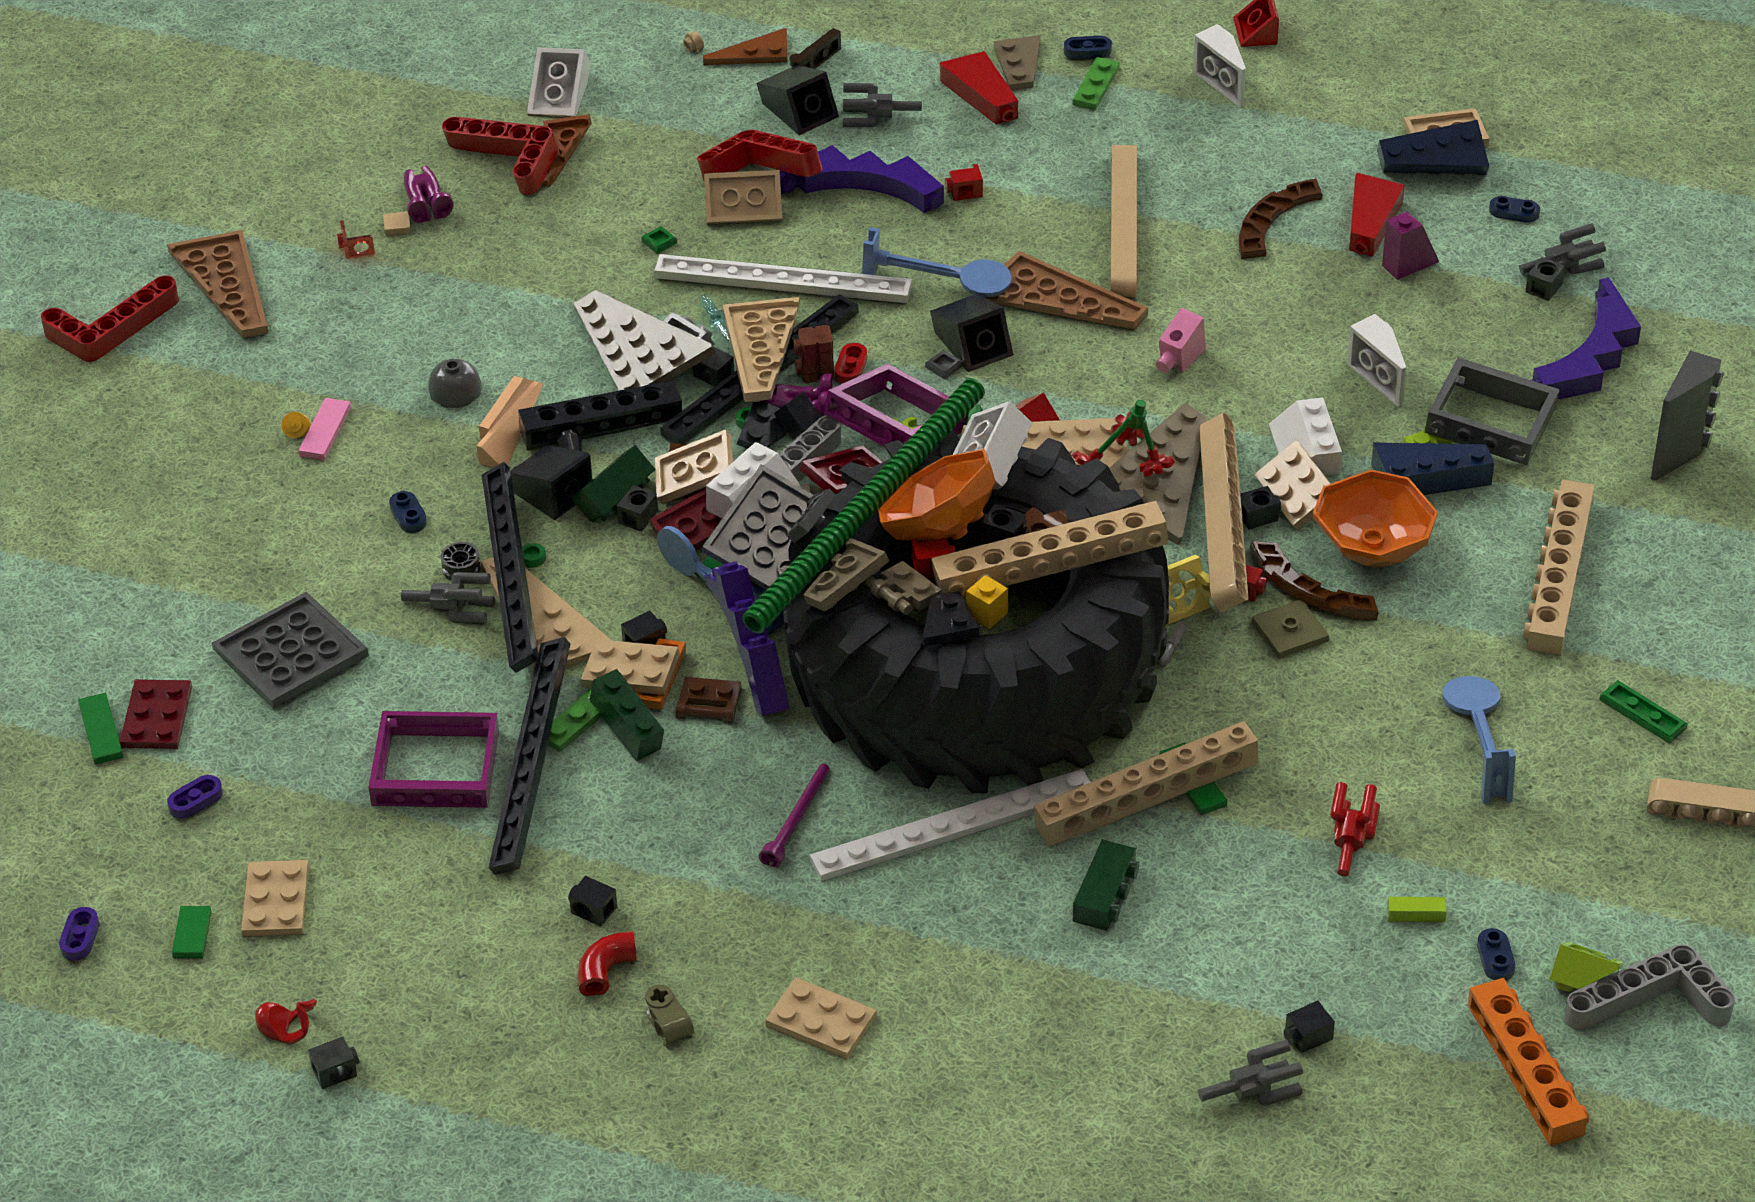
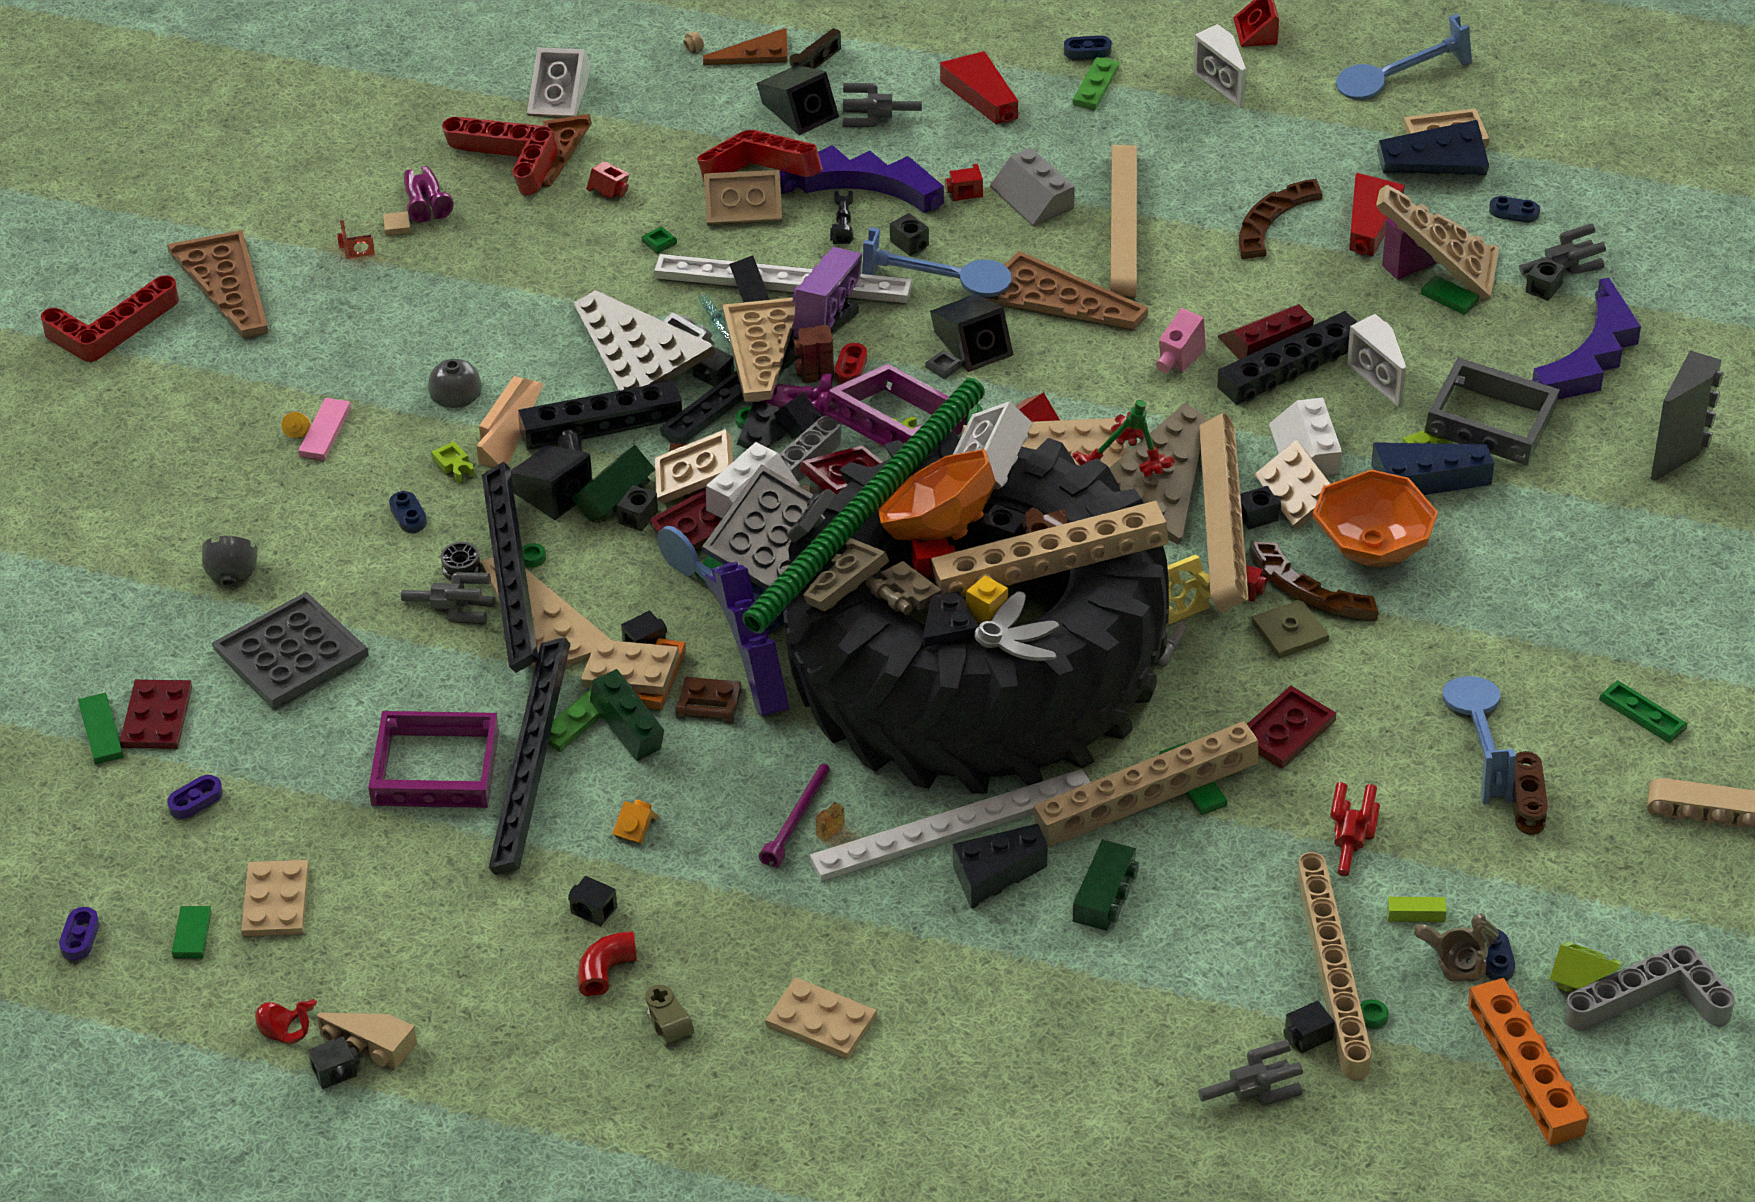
(229, 559): none -> dark grey cylinder
(374, 1035): none -> tan slope
(453, 459): none -> lime plate
(608, 180): none -> red brick
(634, 821): none -> light orange bracket
(749, 280): none -> black tile
(826, 289): none -> medium lavender wedge
(830, 821): none -> clear orange plate
(842, 232): none -> black piece
(909, 234): none -> pearl dark grey brick
(998, 860): none -> black wedge
(999, 634): none -> light grey plant
(1018, 60): dark tan wing -> none
(1033, 187): none -> light grey slope
(1266, 331): none -> dark red slope
(1286, 359): none -> black brick
(1289, 725): none -> dark red plate
(1334, 966): none -> tan beam
(1367, 81): none -> medium blue piece
(1374, 1013): none -> green tile
(1444, 240): none -> tan wing
(1449, 294): none -> green tile
(1460, 946): none -> dark tan hair
(1529, 793): none -> reddish brown piece
(1560, 567): tan brick -> none

